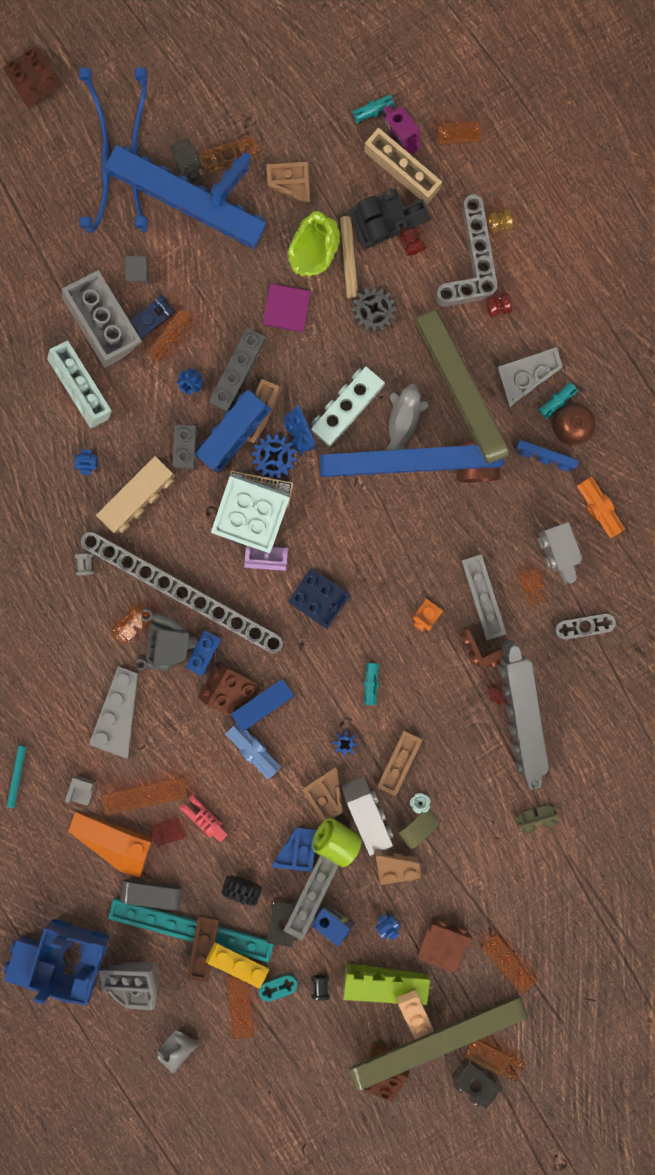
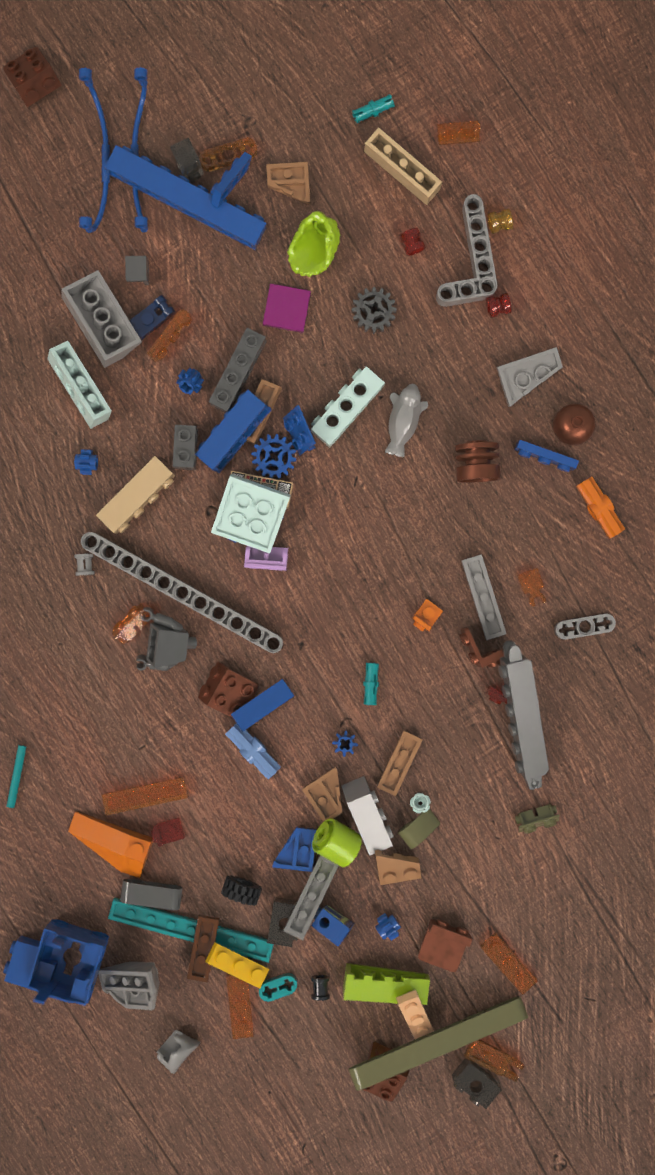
(80, 790): light grey panel -> none
(116, 717): light grey wing -> none
(203, 653): blue hinge -> none
(204, 819): coral hinge -> none
(319, 598): dark blue bracket -> none
(349, 257): tan axle -> none
(383, 216): black plate -> none
(402, 129): magenta torso -> none
(404, 461): blue beam -> none
(461, 387): olive beam -> none
(557, 400): teal pin -> none
(561, 551): light grey hinge -> none

